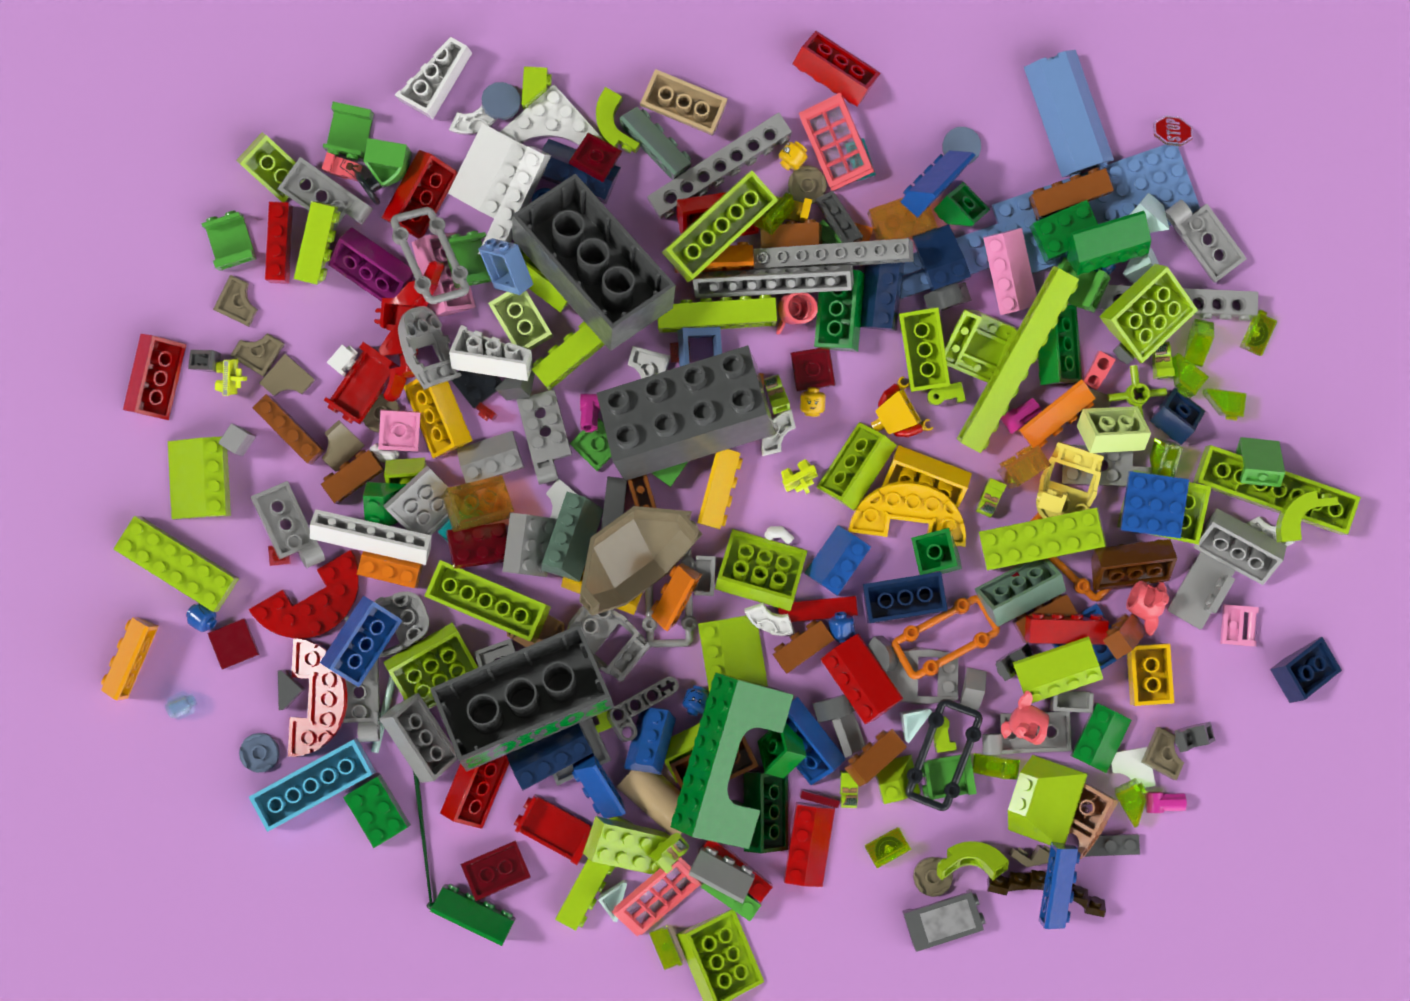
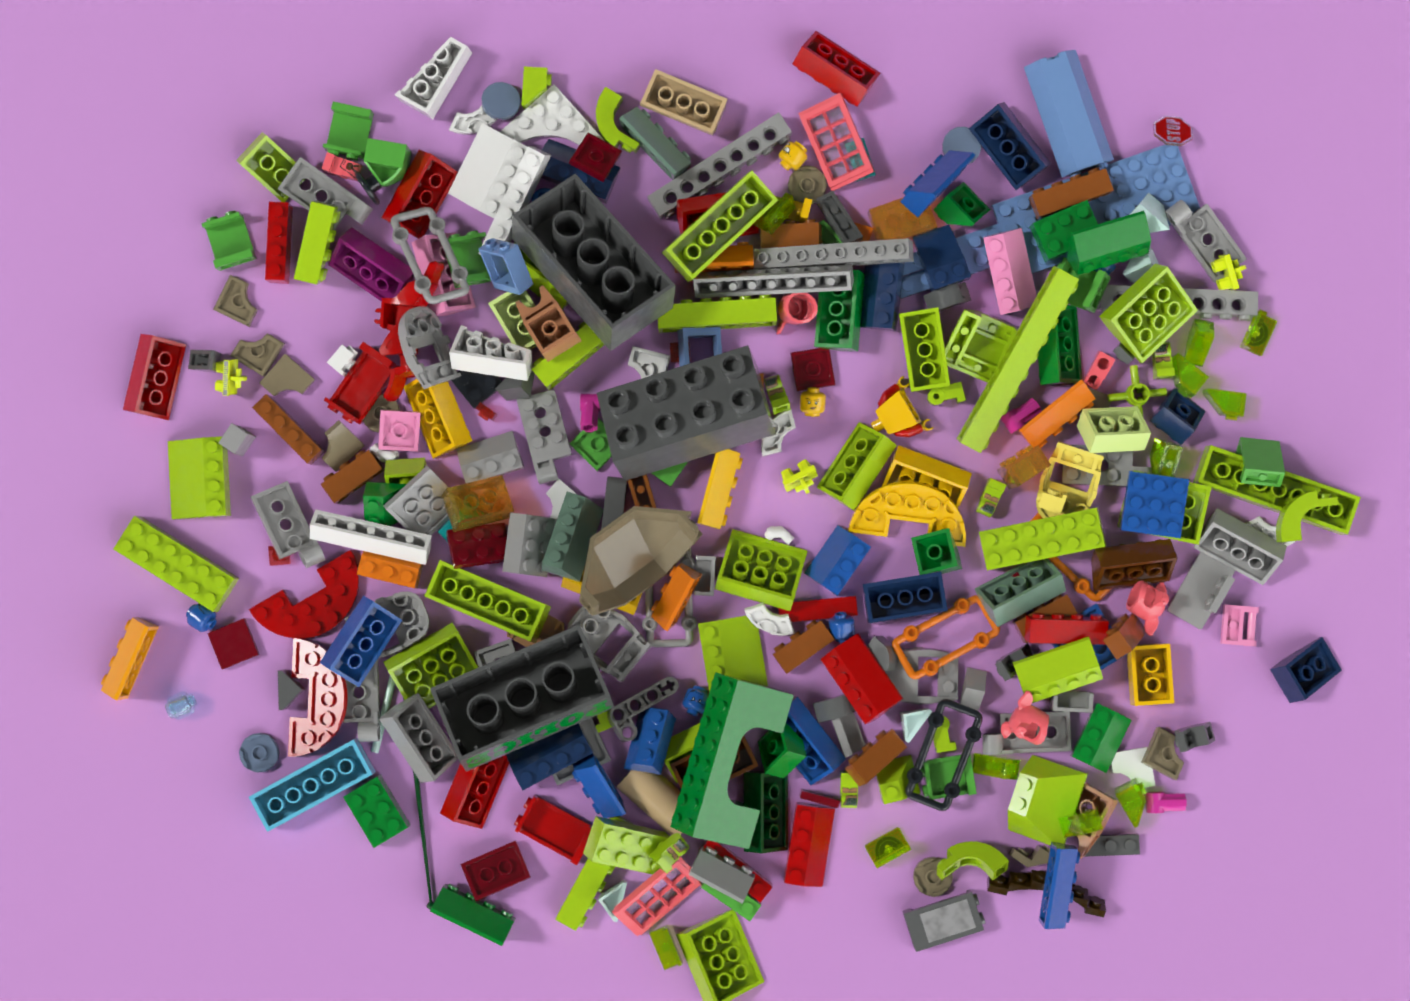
(543, 320): none -> nougat brick
(1009, 145): none -> dark blue slope
(1081, 823): none -> clear neon green slope
(1231, 272): none -> neon yellow hips

